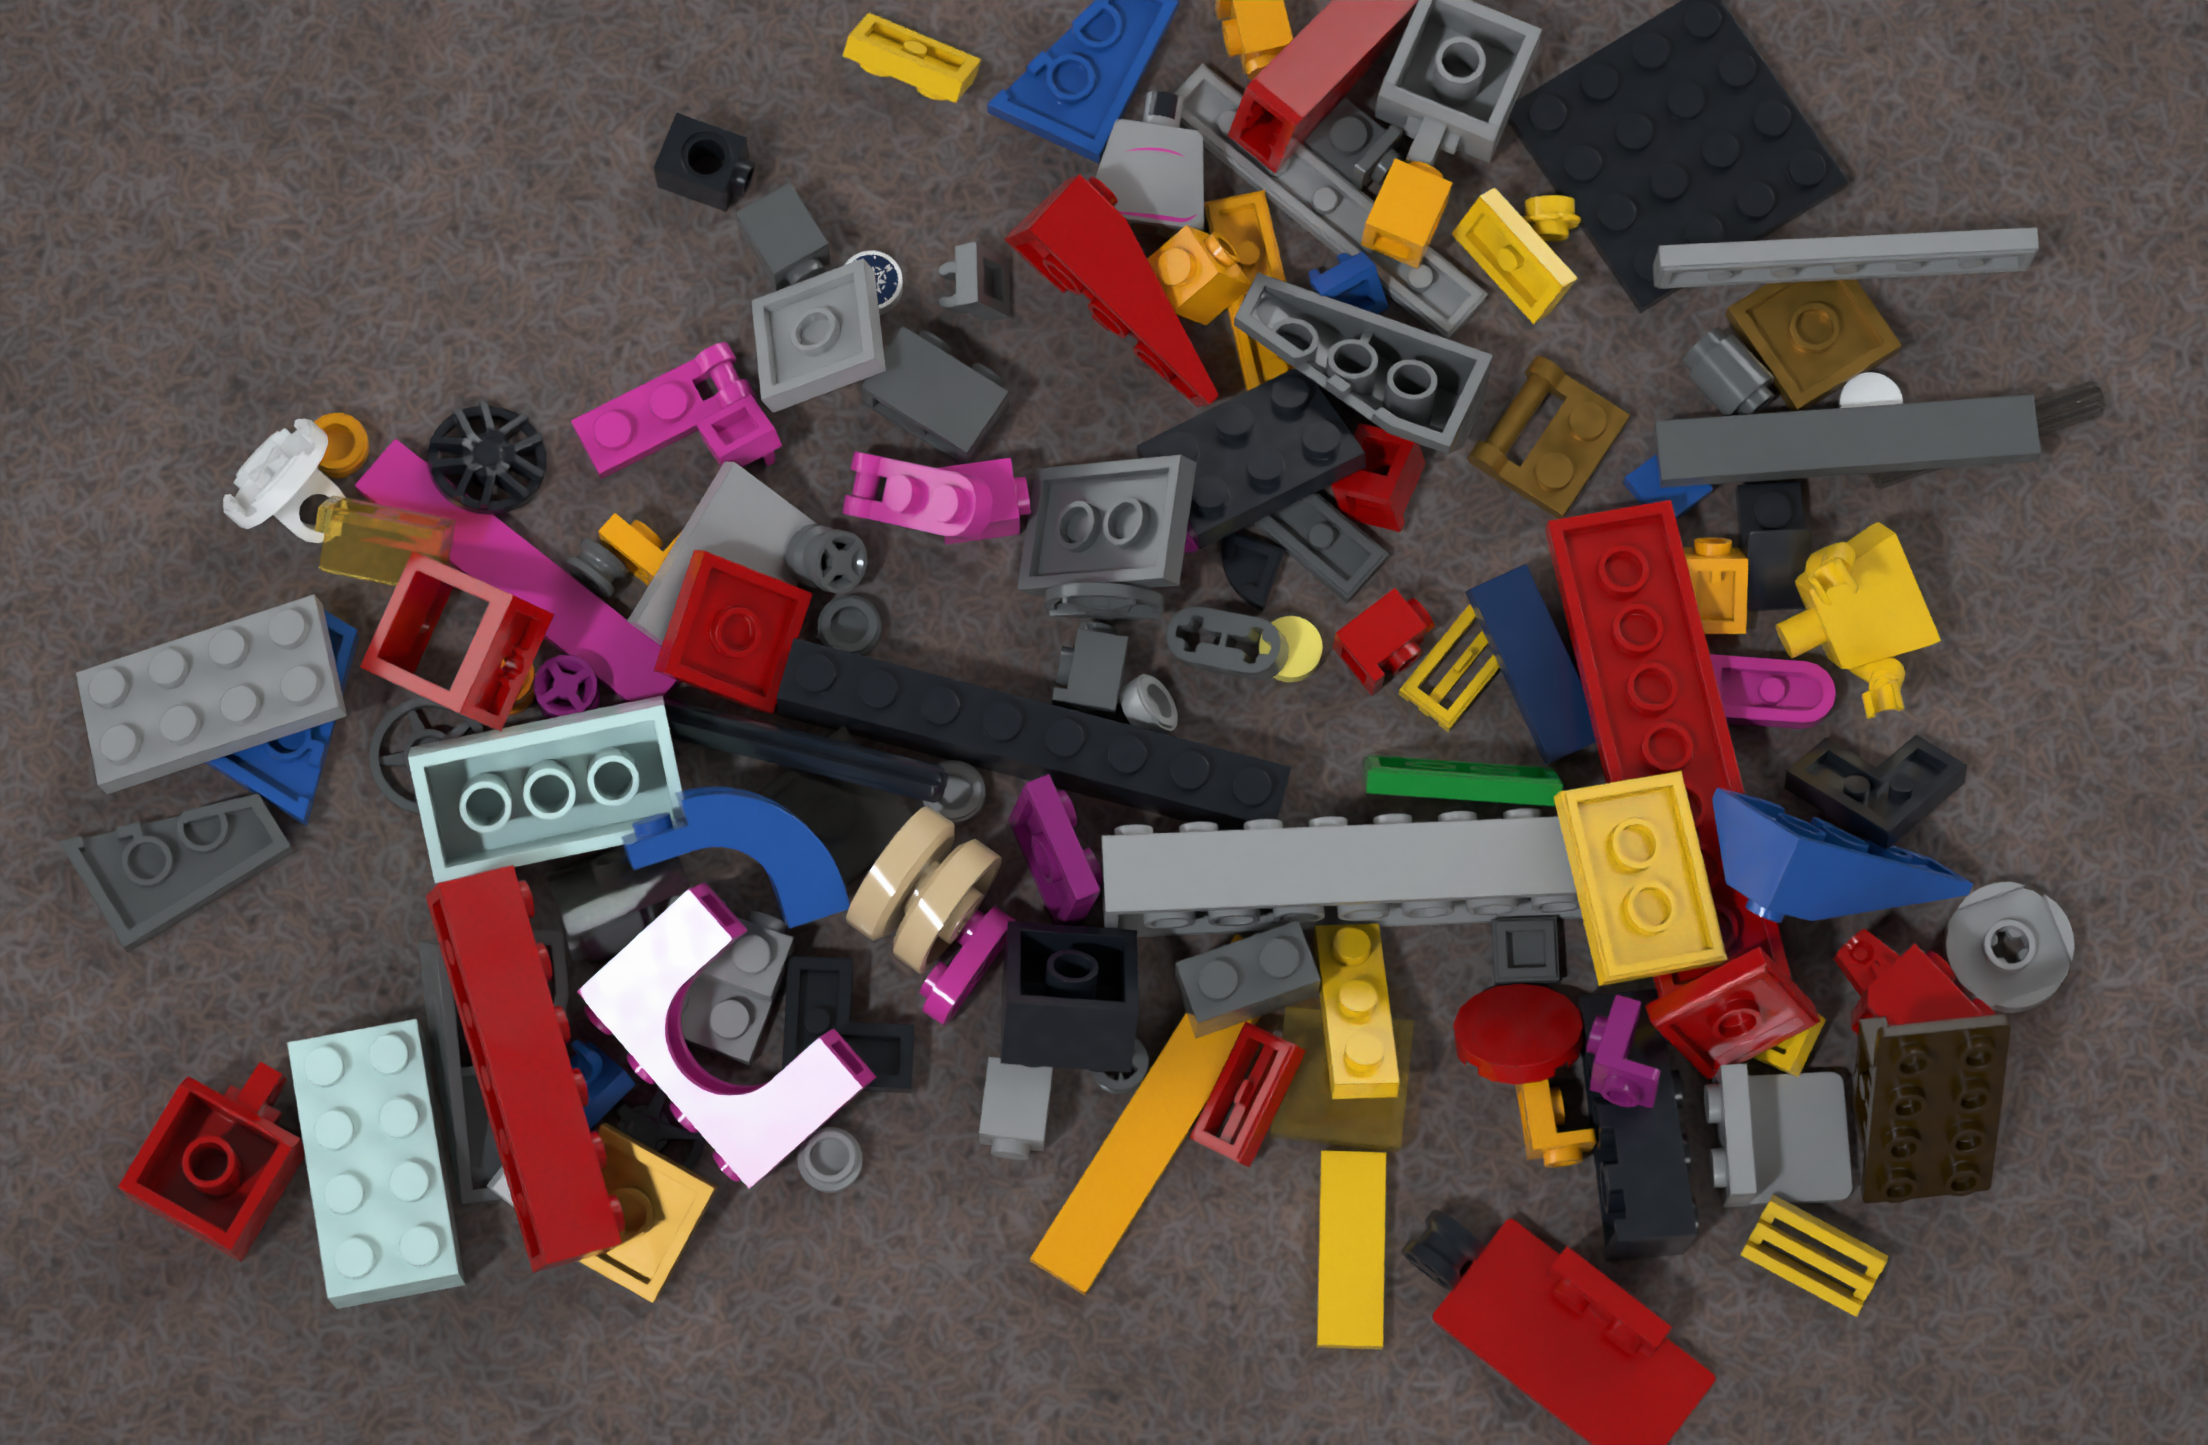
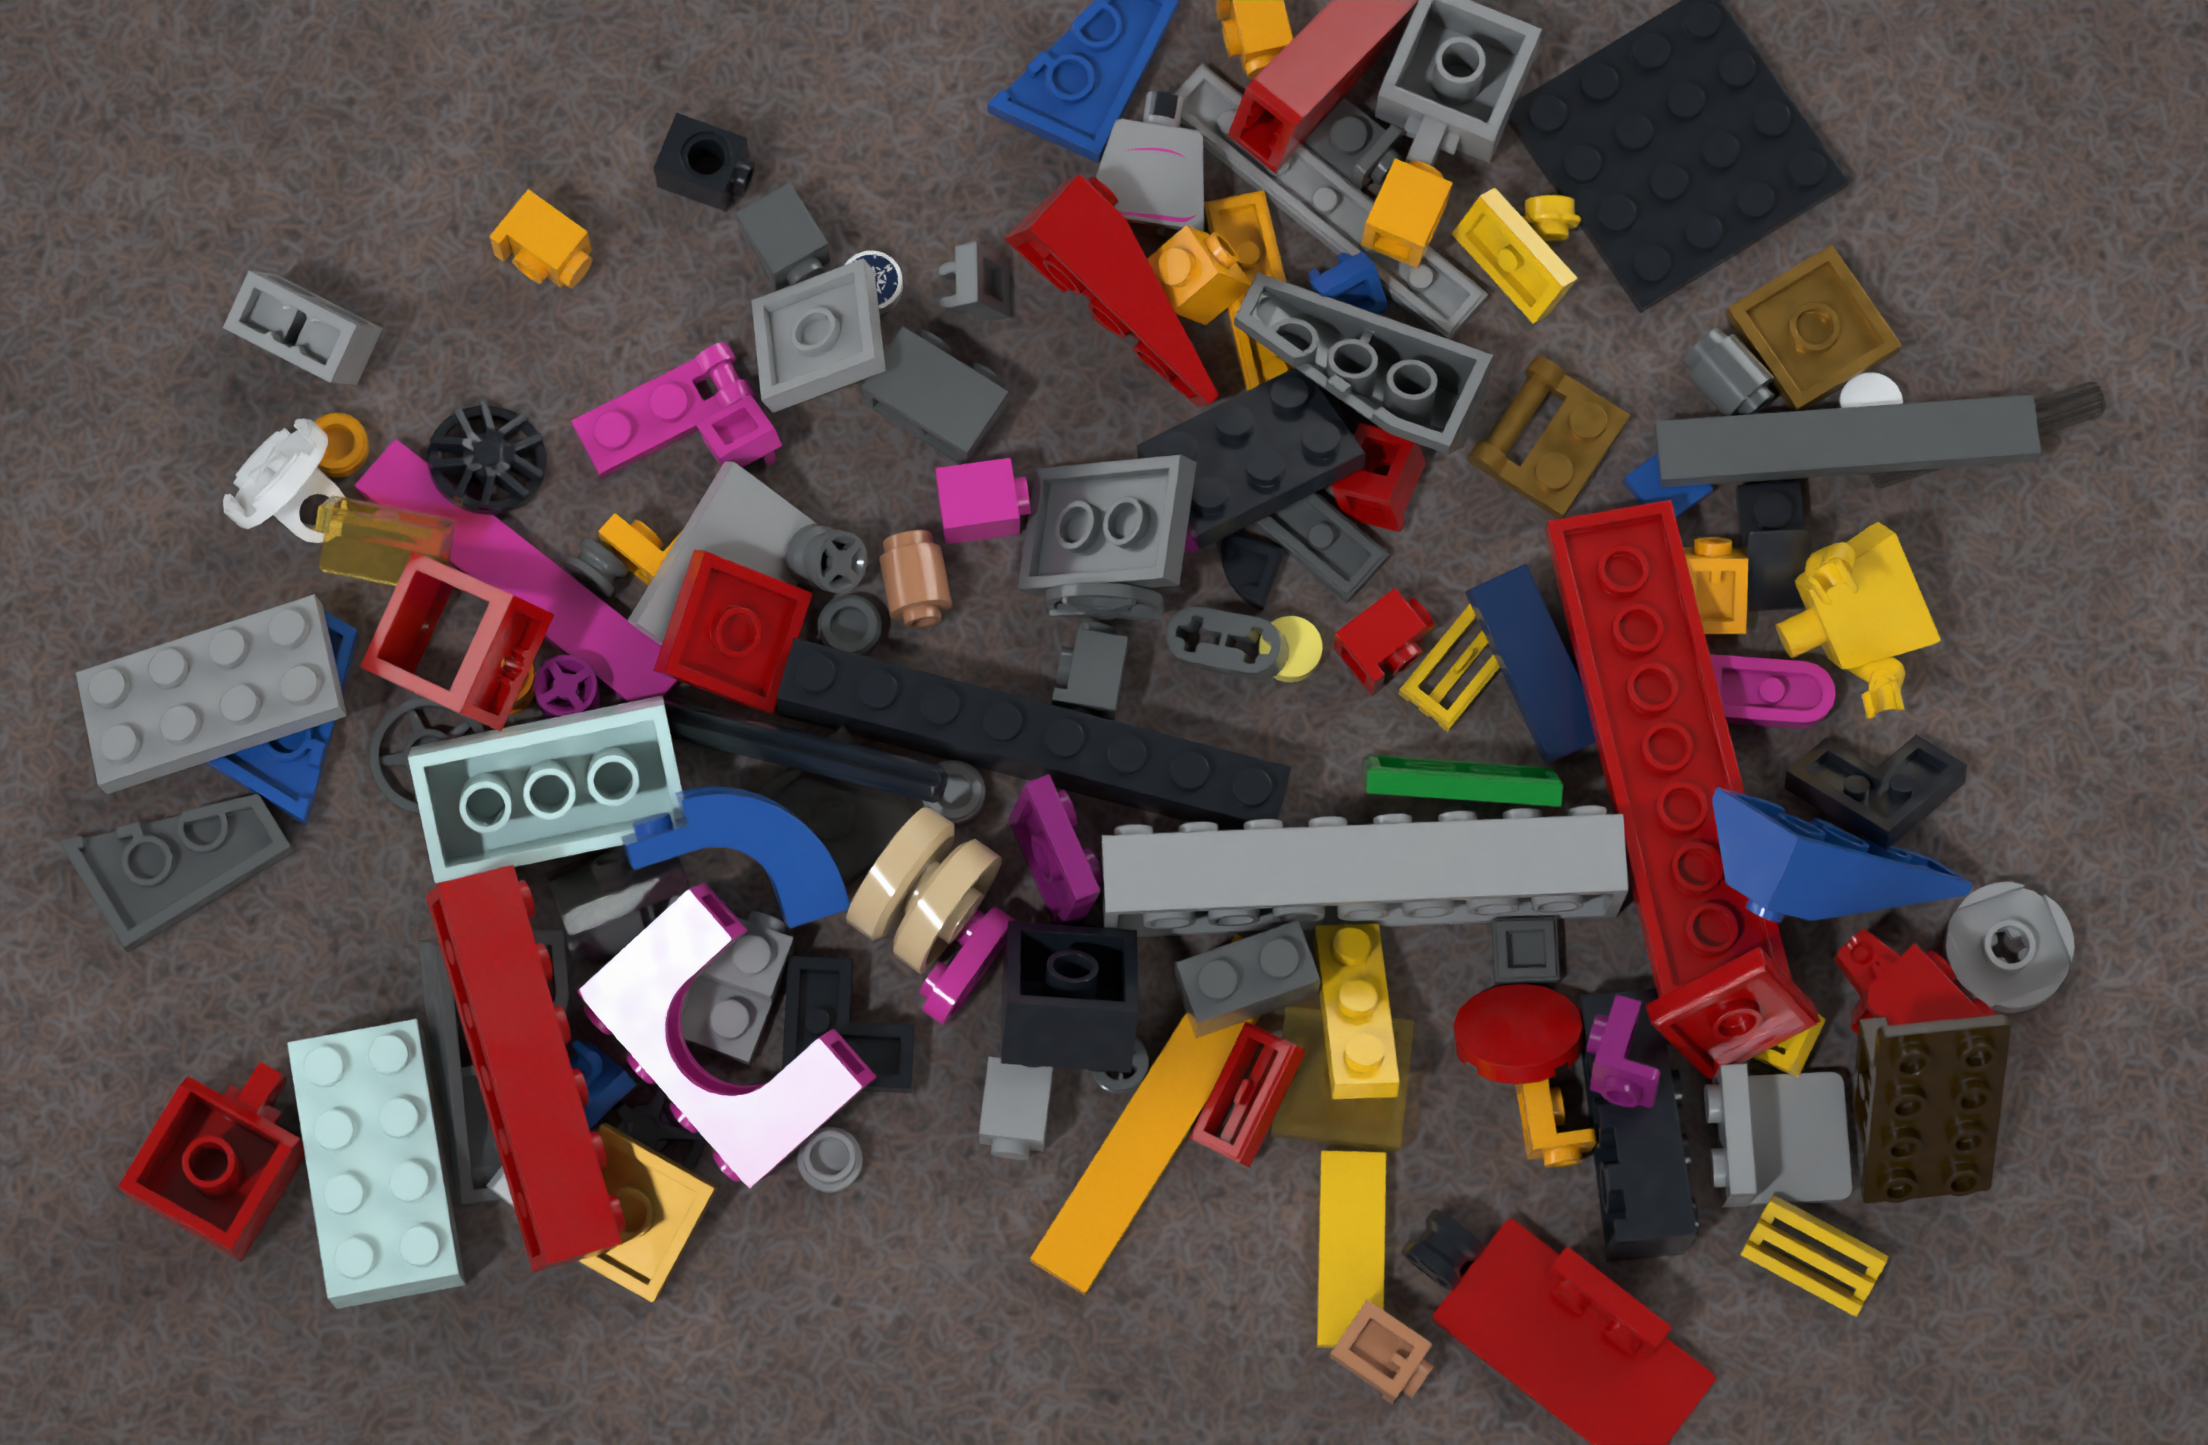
(302, 328): none -> light grey brick
(543, 242): none -> light orange brick
(911, 57): yellow plate -> none
(915, 579): none -> nougat brick
(919, 497): dark pink plate -> none
(1148, 704): light grey tile -> none
(1383, 1353): none -> nougat bracket
(1640, 878): yellow tile -> none
(1845, 258): light grey tile -> none

